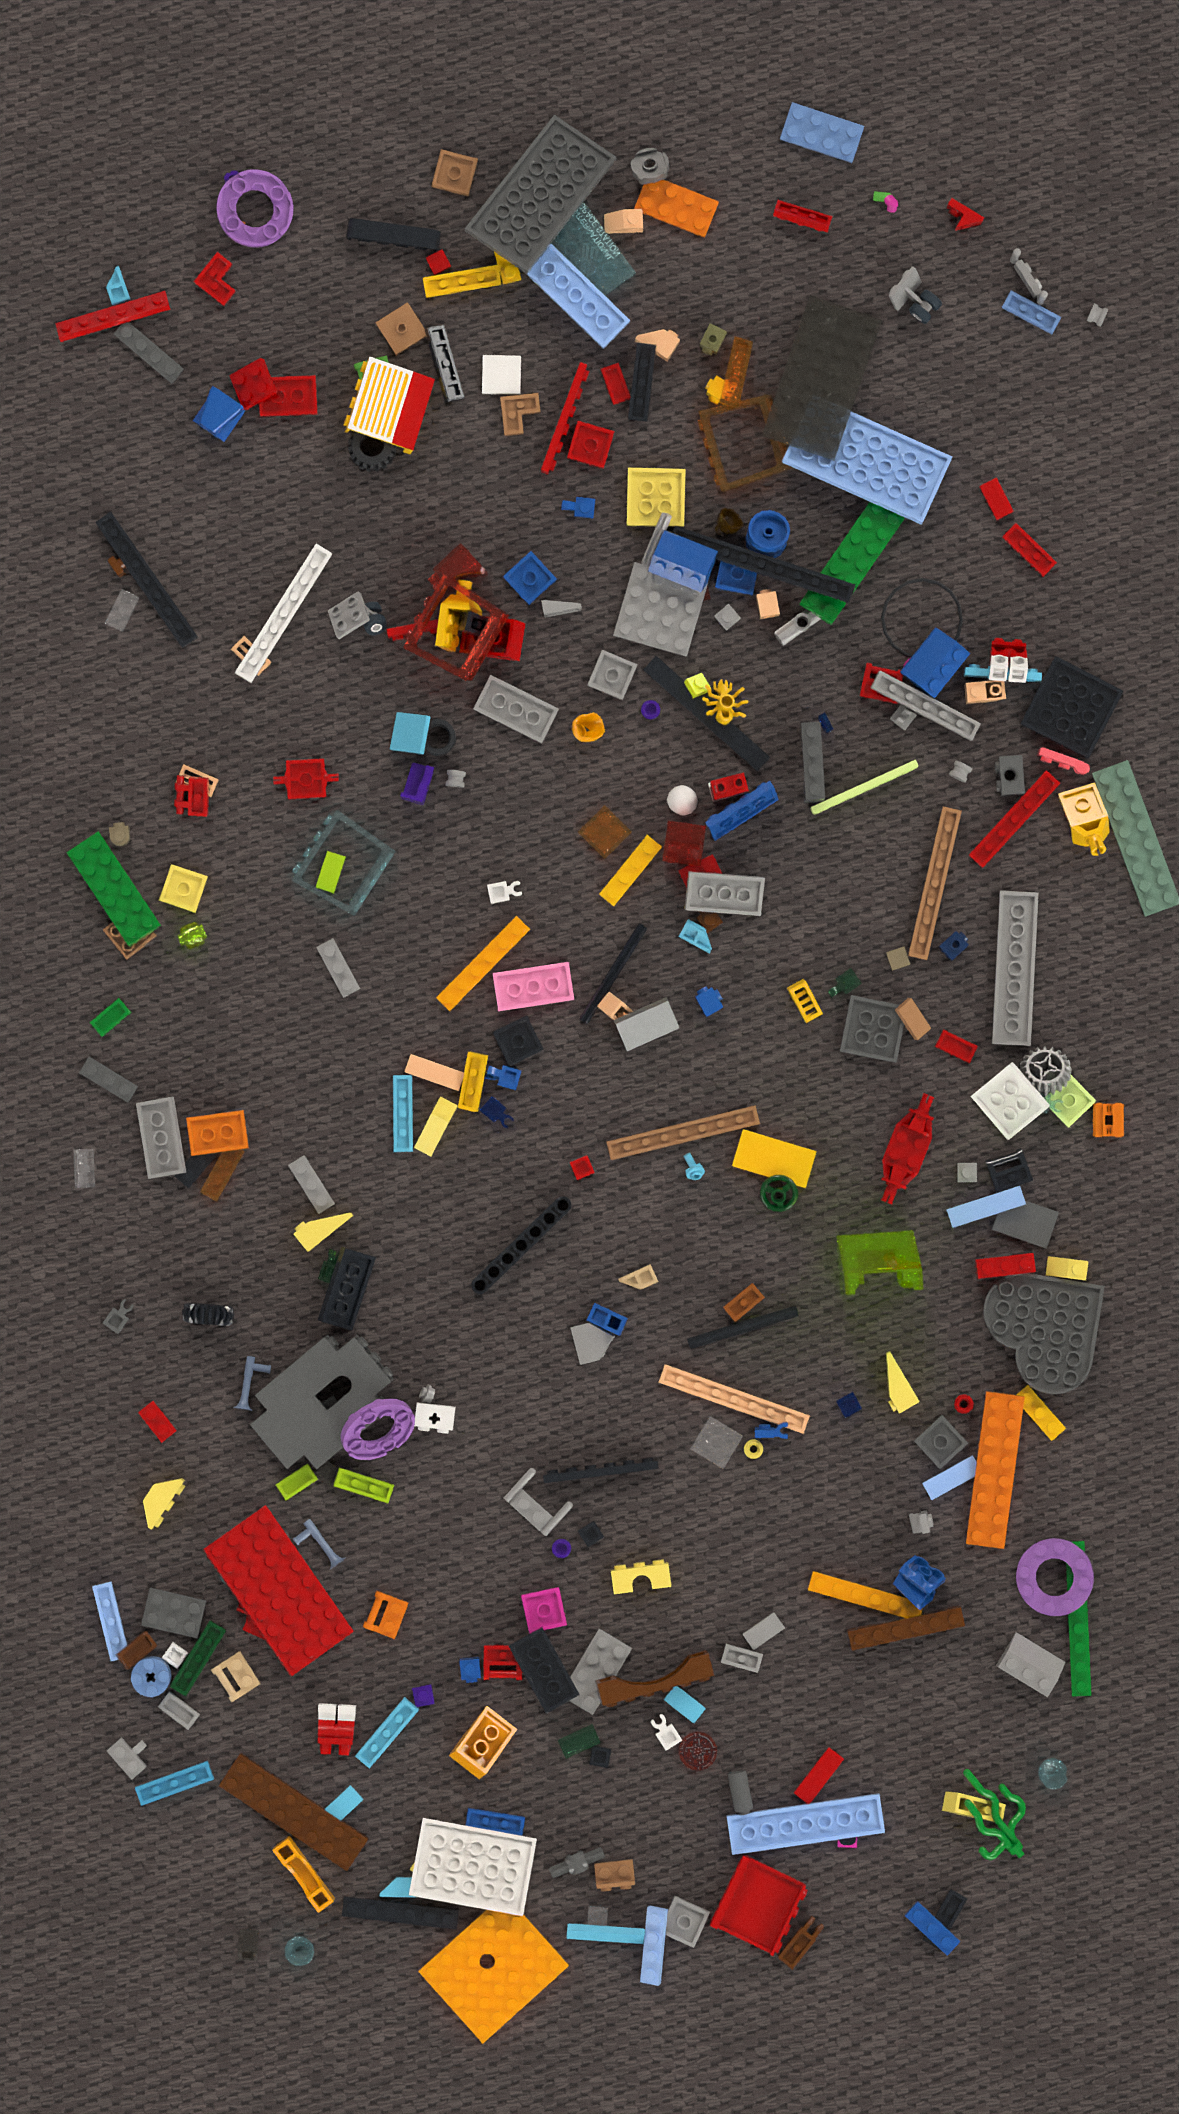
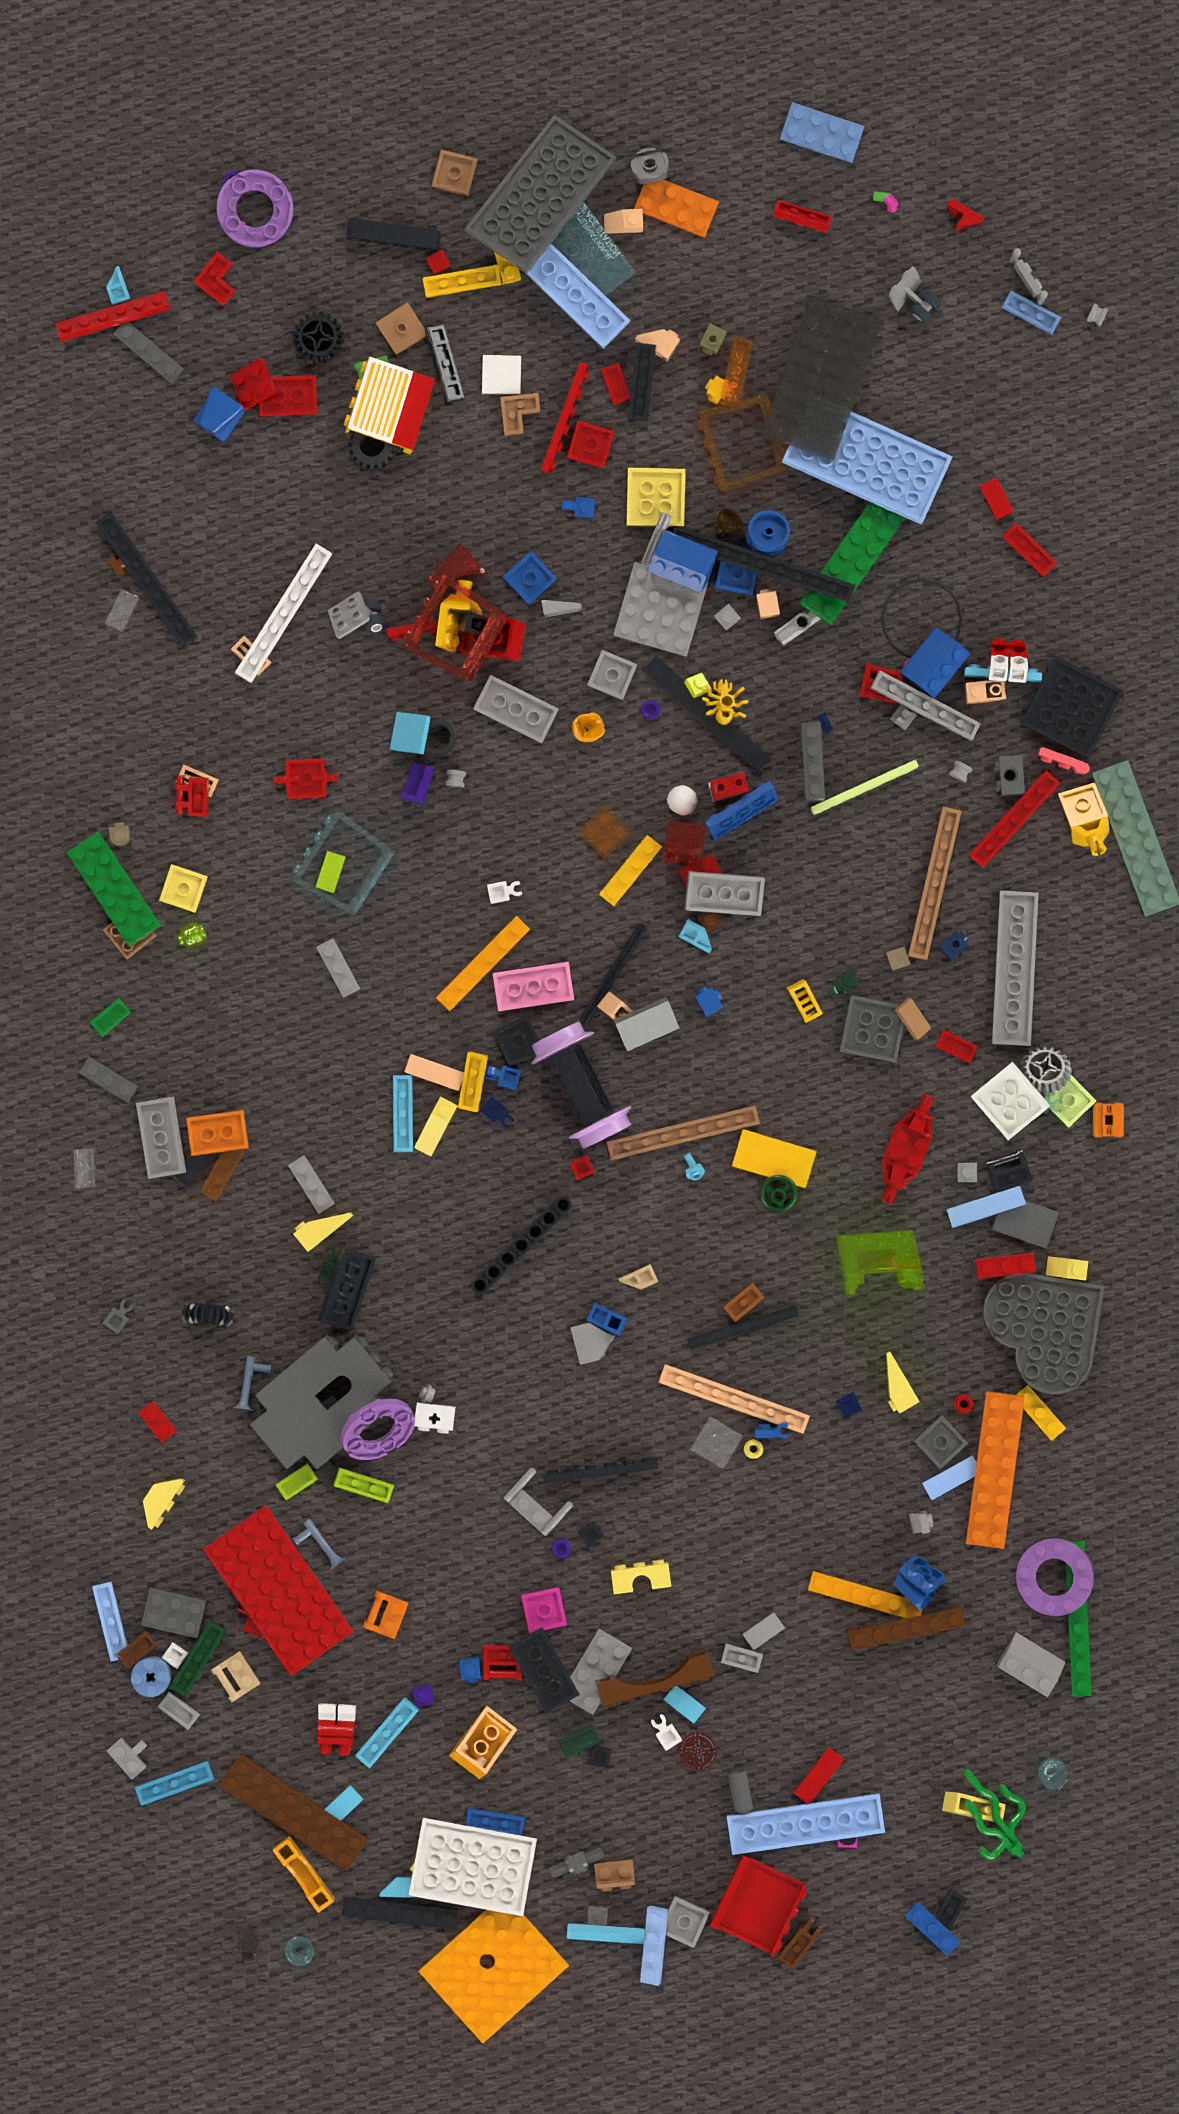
(309, 336): none -> black gear
(582, 1084): none -> brick

